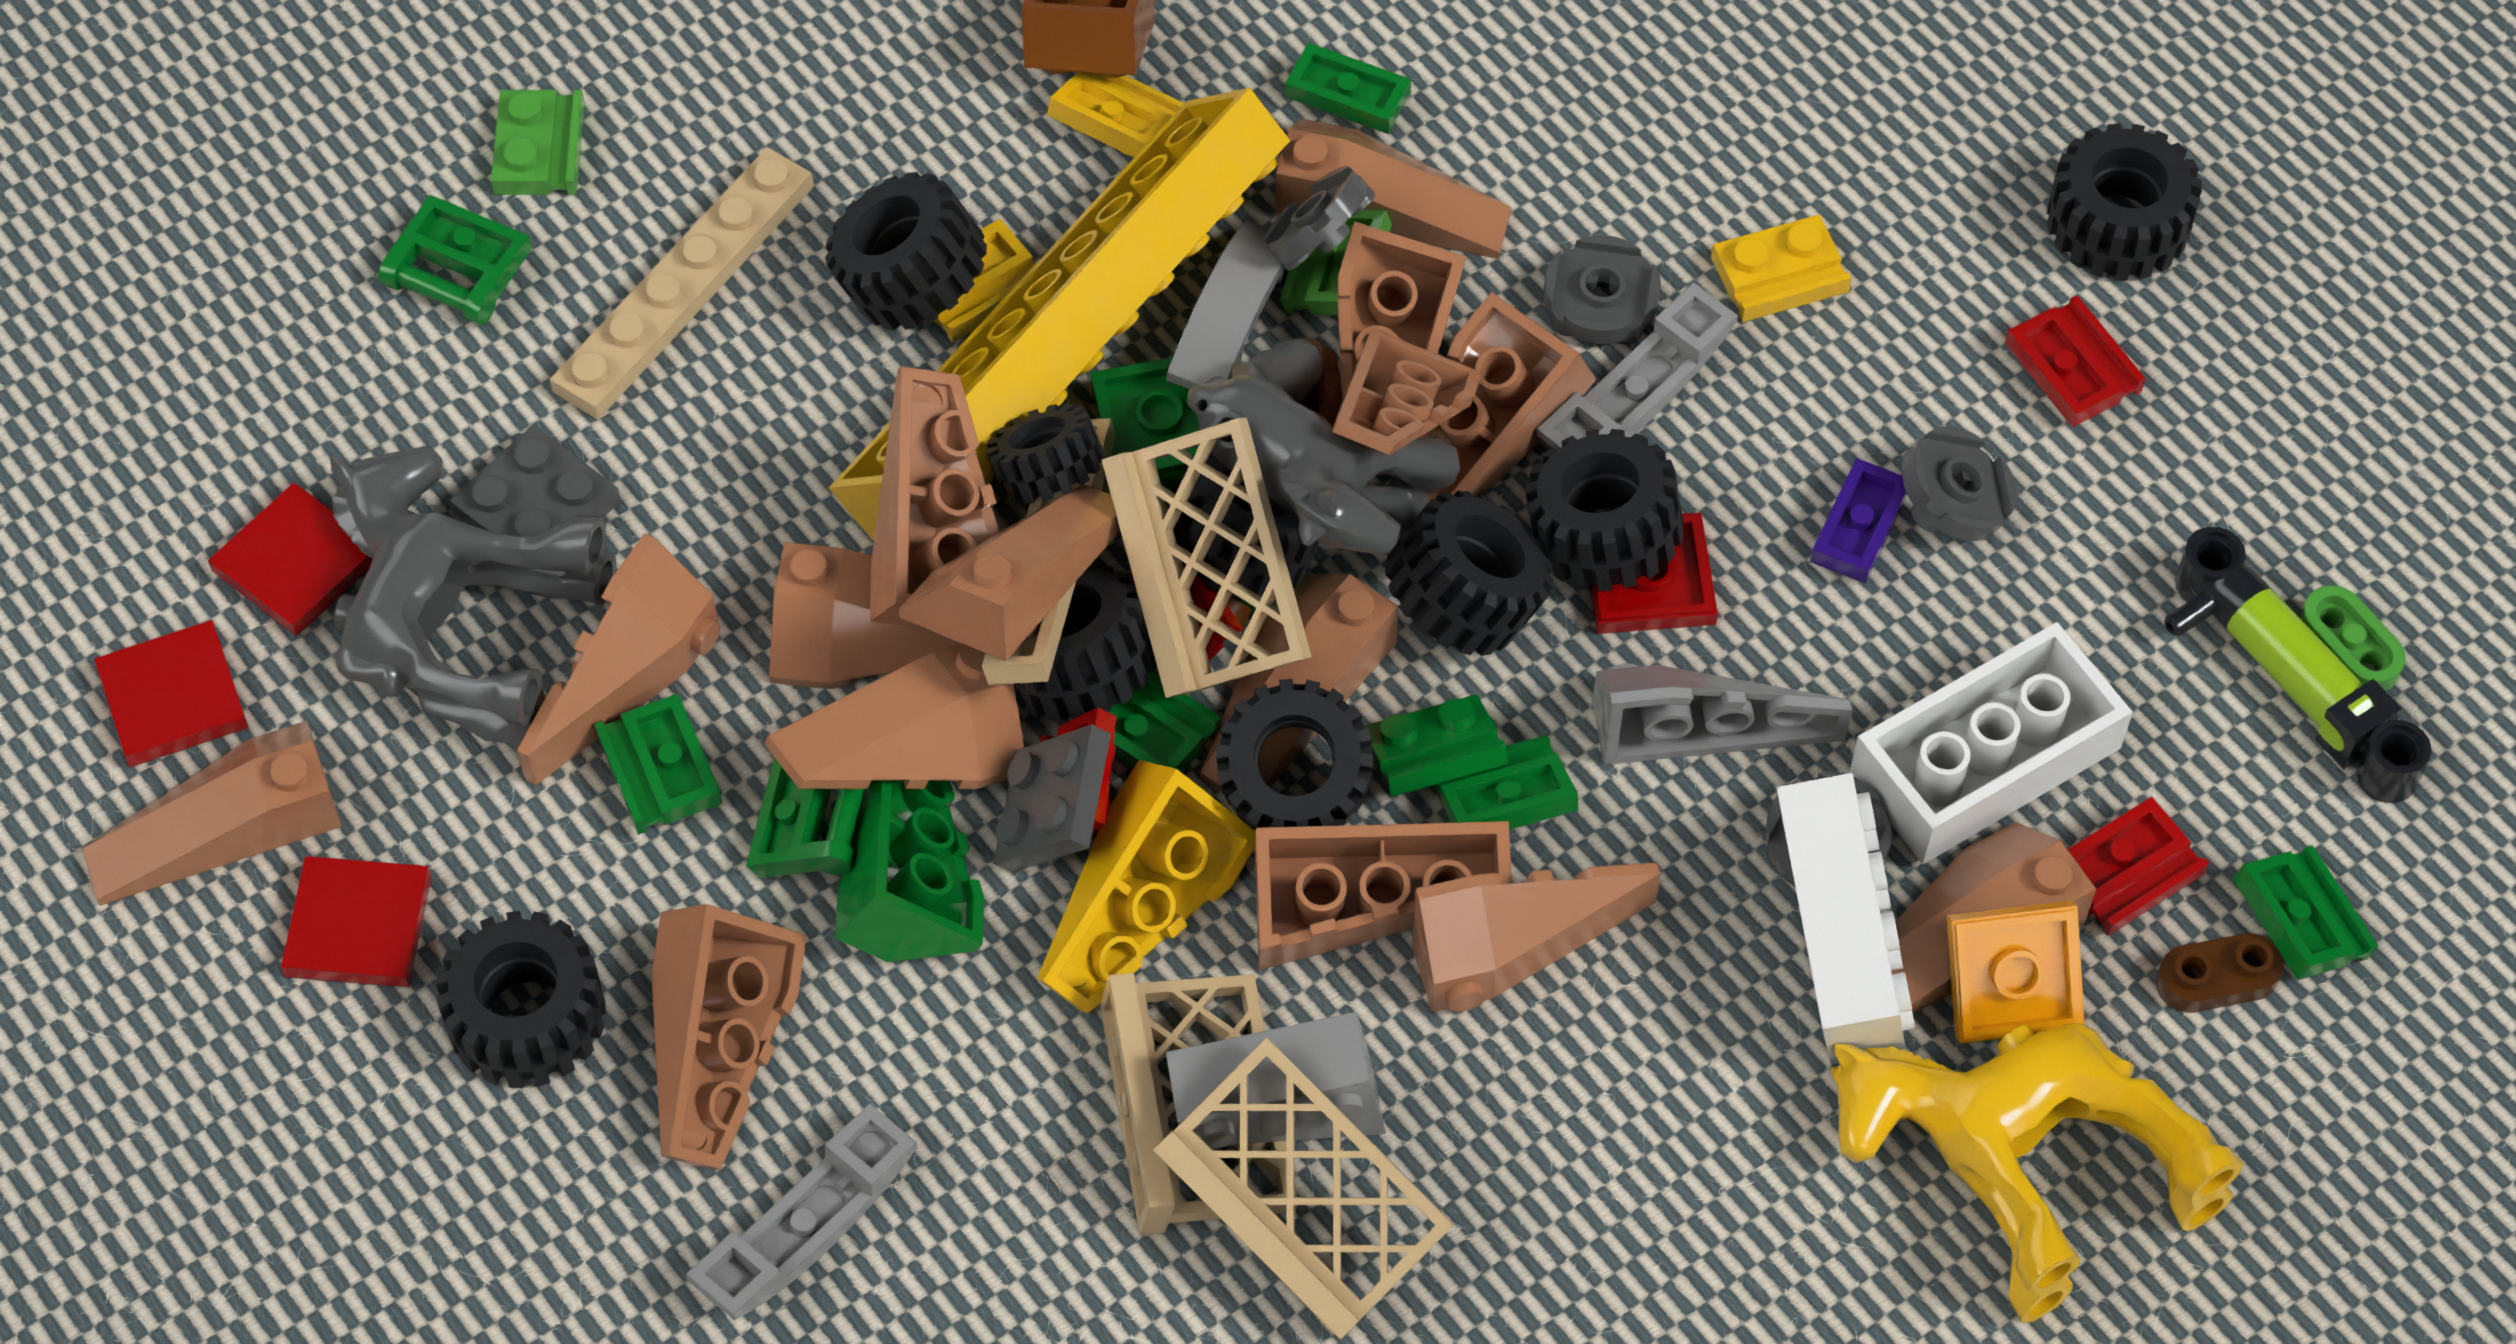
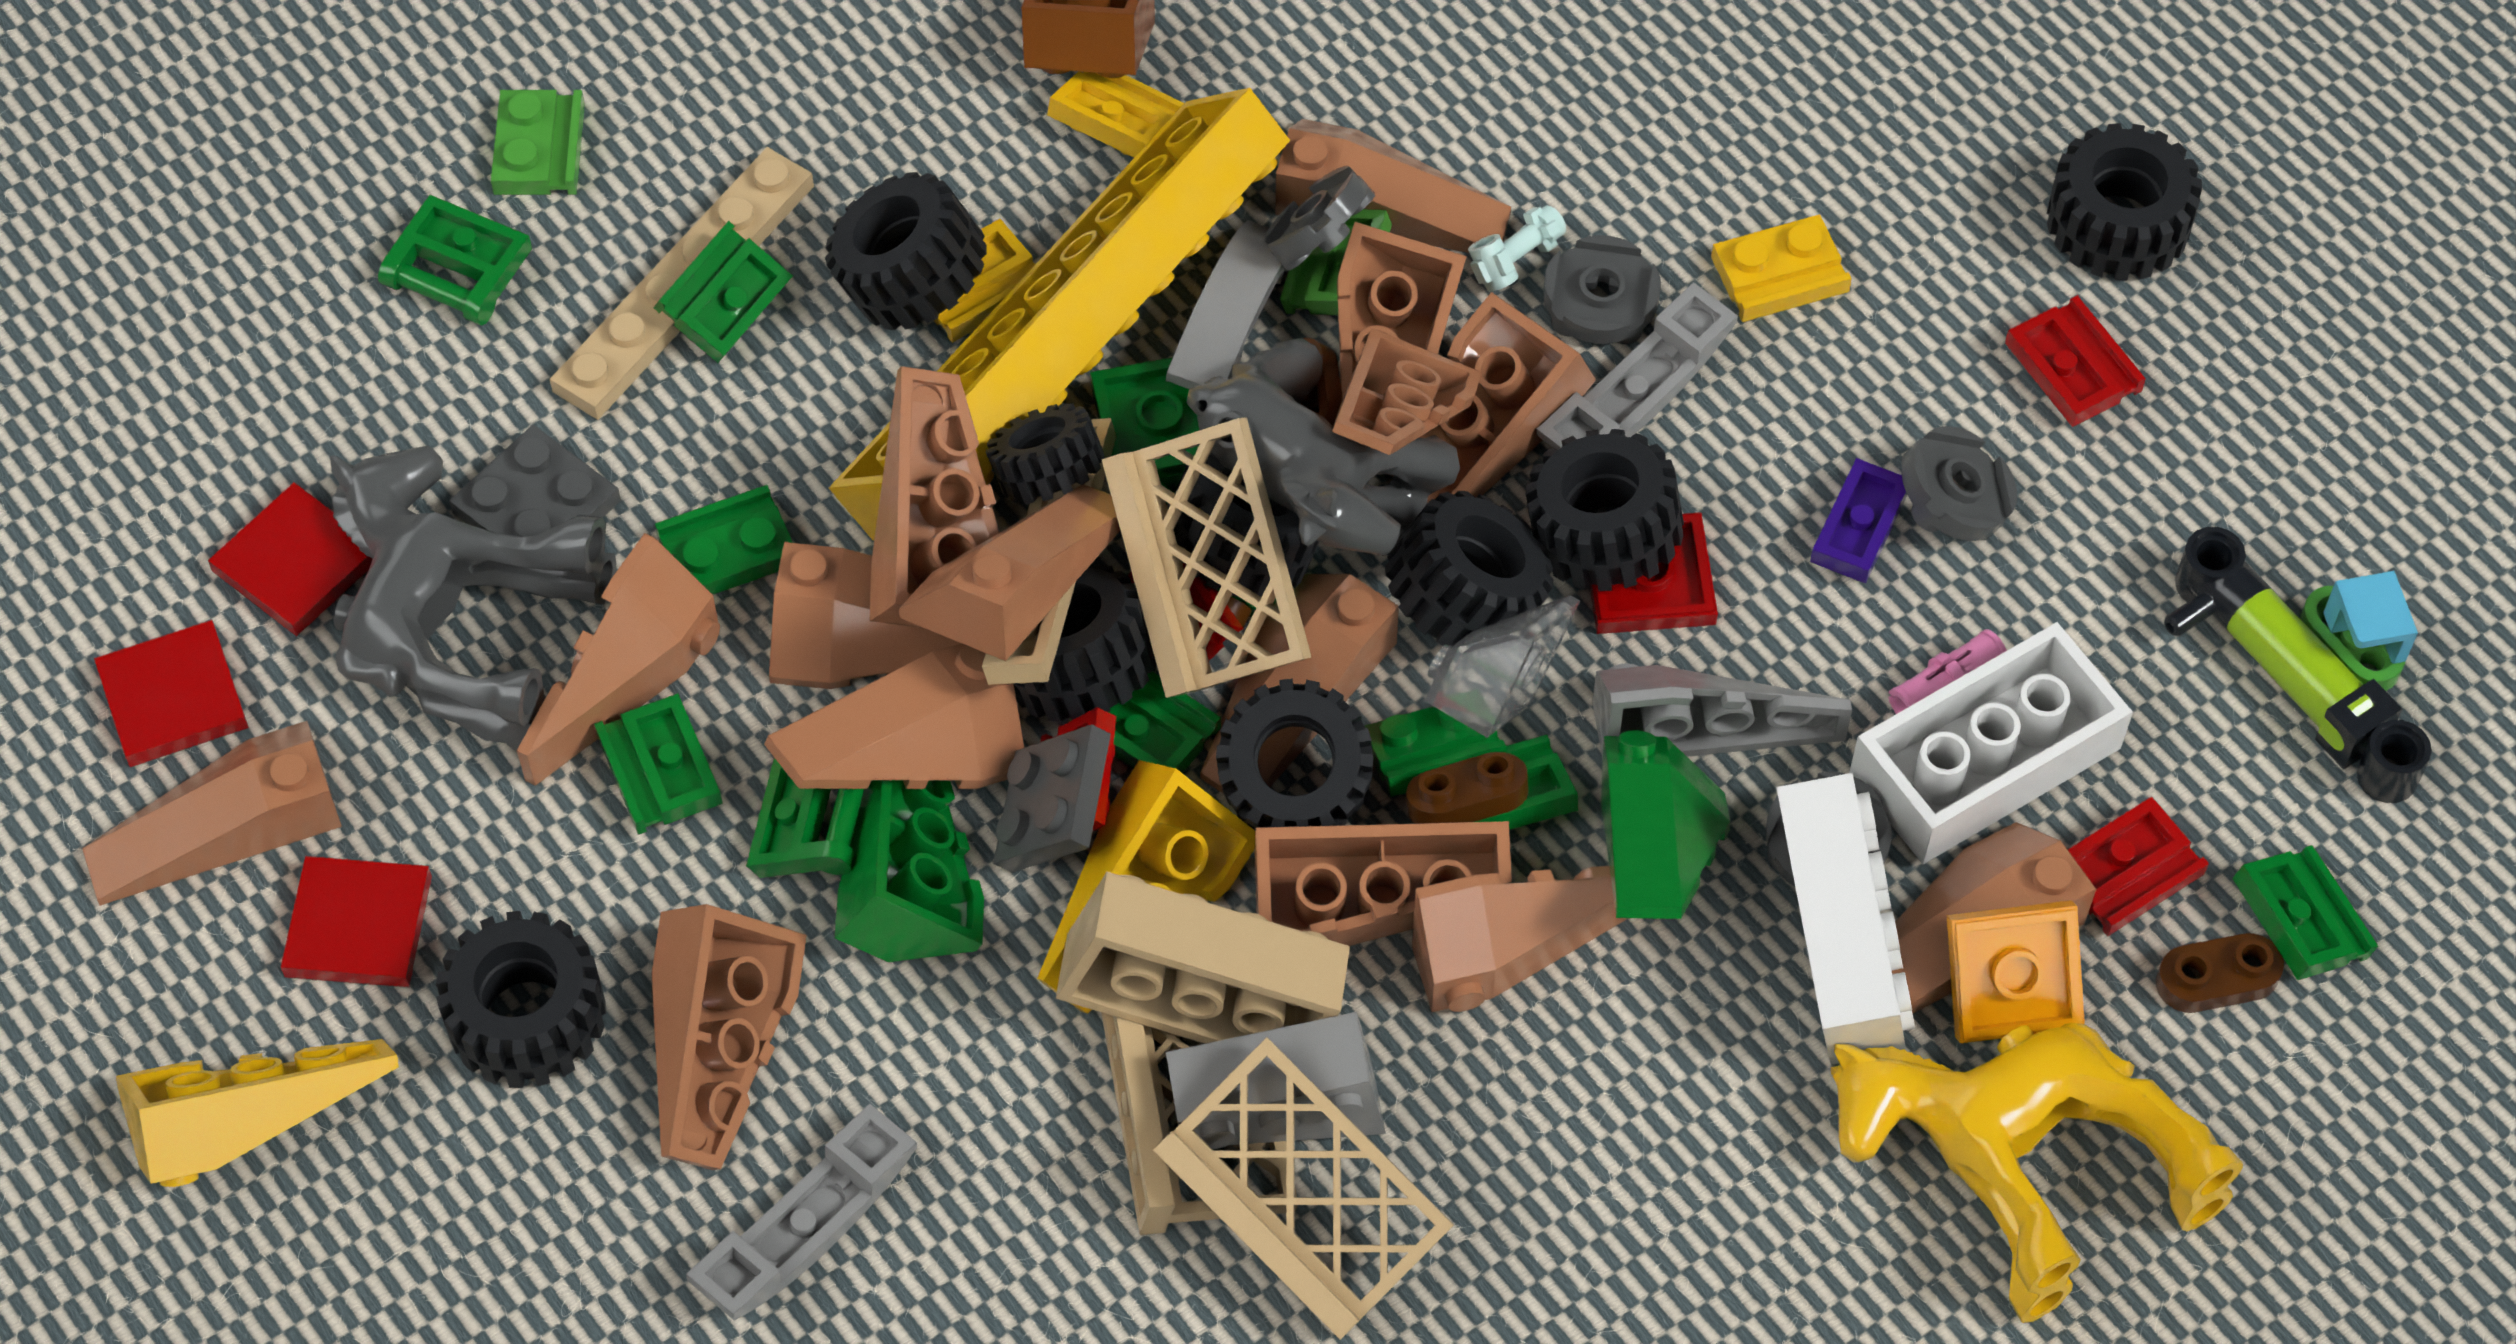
(202, 1119): none -> yellow wedge
(723, 292): none -> green plate
(728, 540): none -> green plate
(1196, 964): none -> tan brick
(1348, 88): green plate -> none
(1468, 789): none -> reddish brown plate
(1495, 258): none -> light aqua bar
(1498, 667): none -> clear slope
(1657, 824): none -> green wedge
(1946, 668): none -> bright pink pin
(2373, 613): none -> medium azure panel

